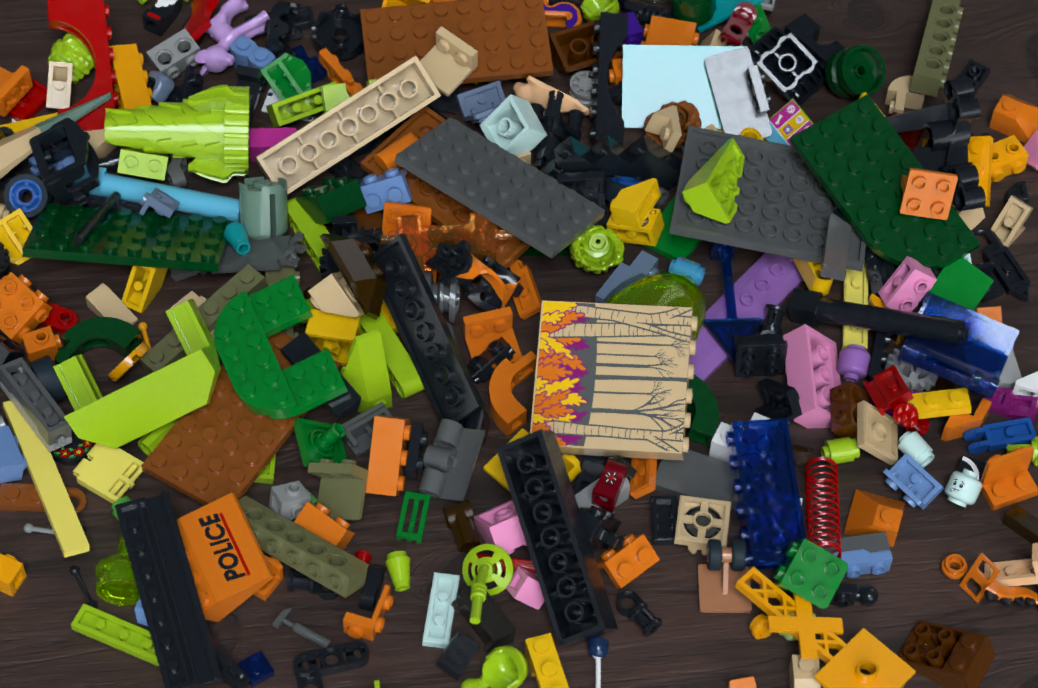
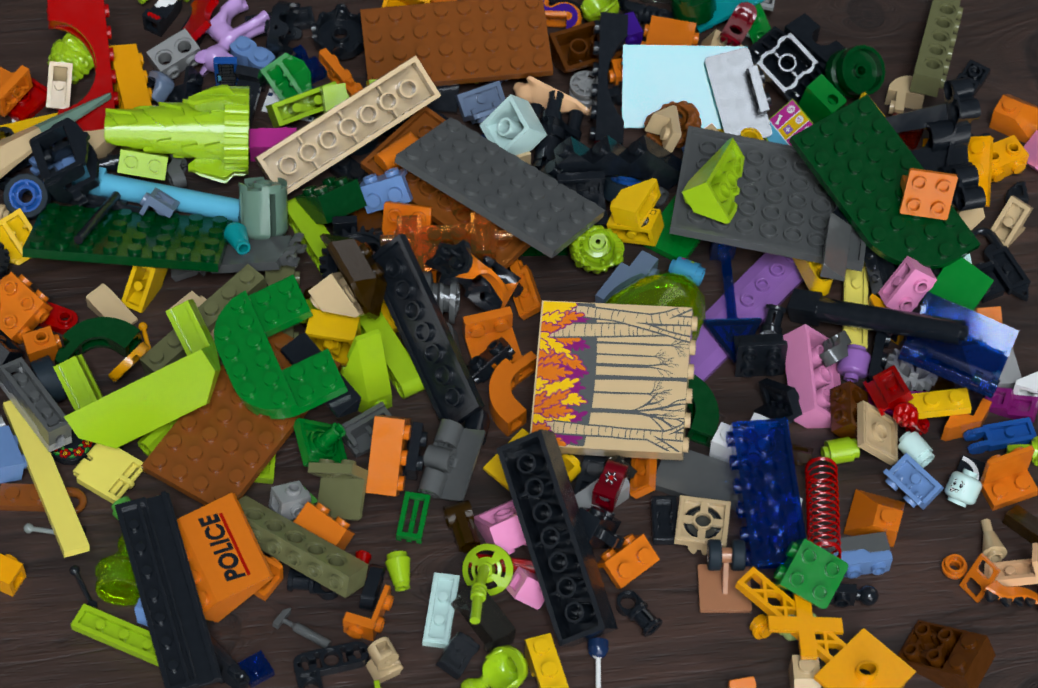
(225, 70): none -> tile
(384, 660): none -> tan leg
(449, 61): tan bracket -> none
(821, 99): none -> green torso
(835, 348): none -> dark grey piece
(992, 545): none -> tan cone

